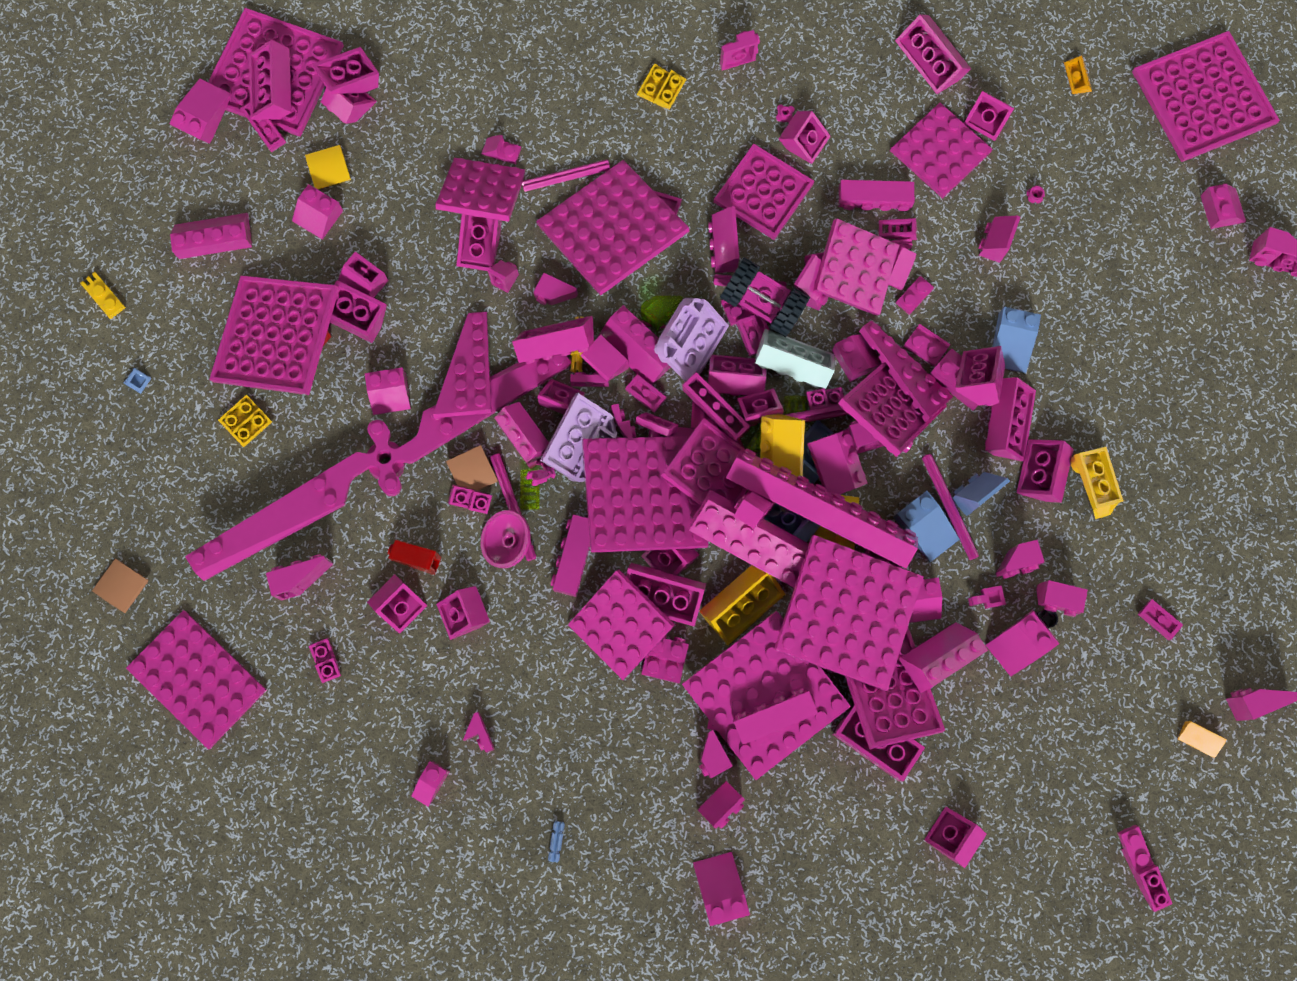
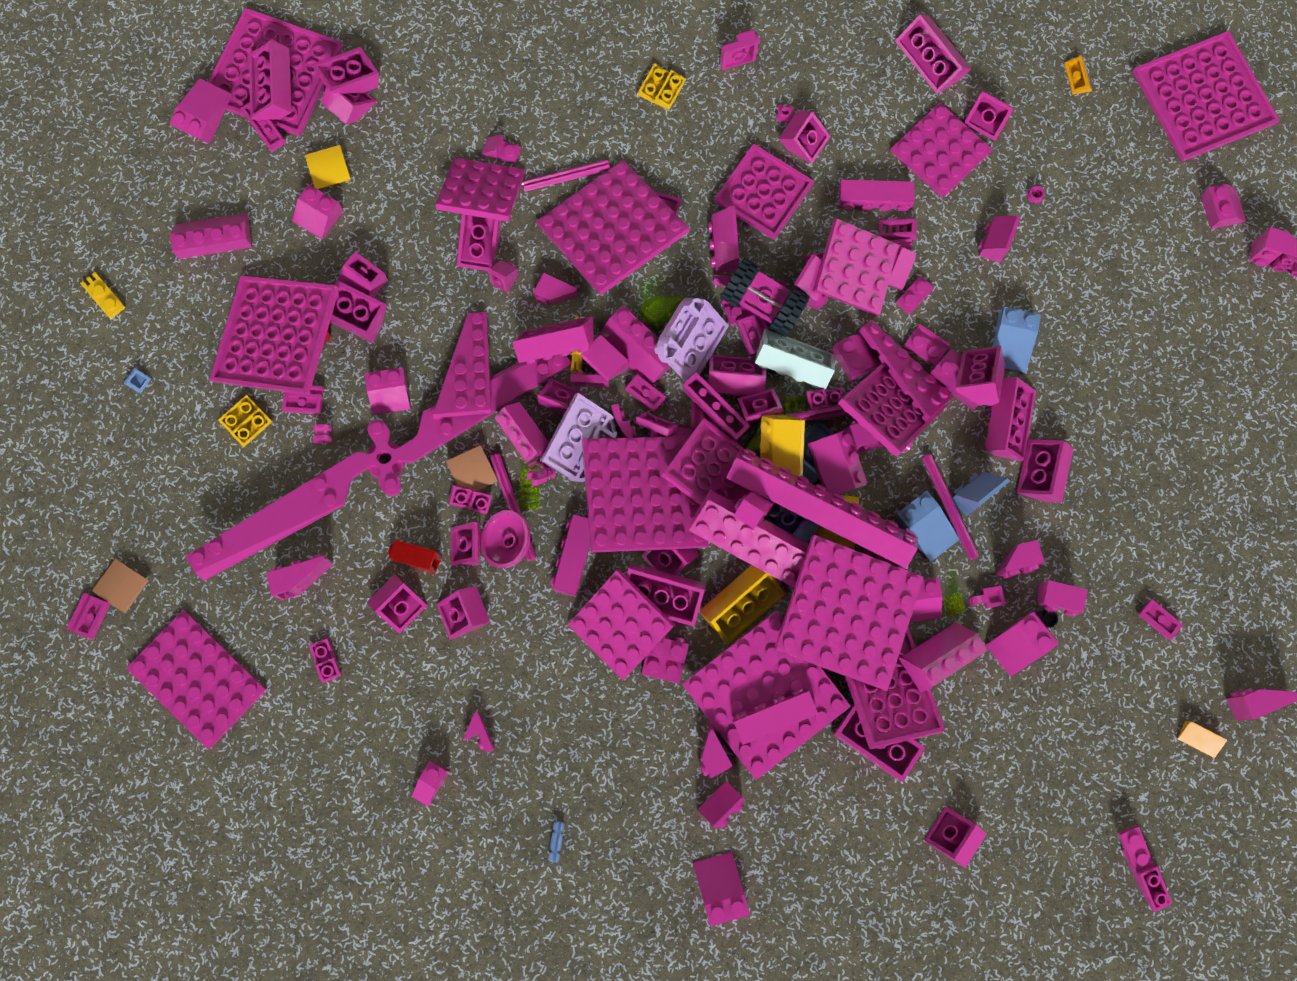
(88, 616): none -> dark pink plate
(304, 403): none -> dark pink plate
(322, 433): none -> dark pink wheel
(466, 544): none -> dark pink slope
(954, 604): none -> clear neon green slope
(1098, 480): yellow slope -> none

